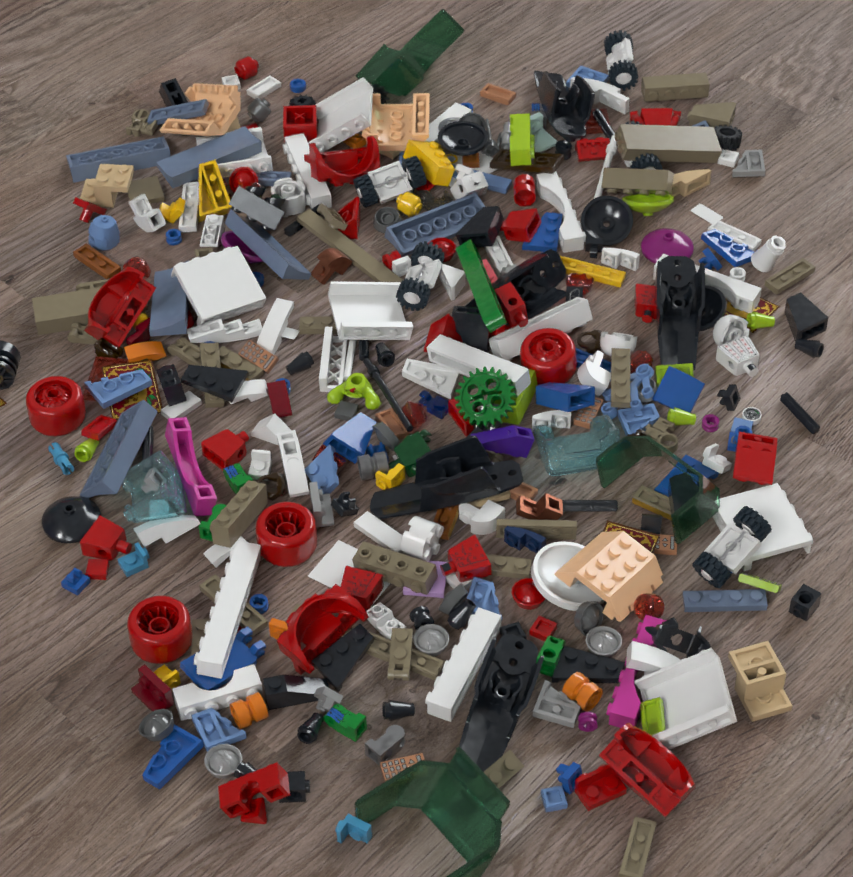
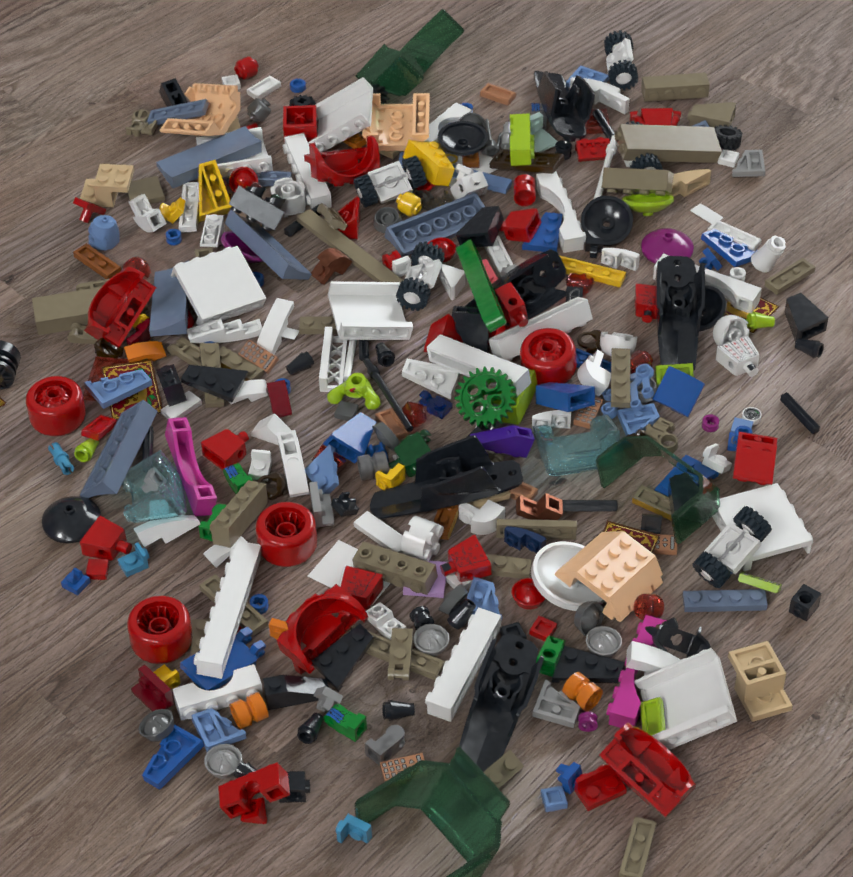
(139, 154): sand blue arch -> none
(464, 425): red tile -> none
(681, 417): lime cone -> none
(729, 397): black tile -> none

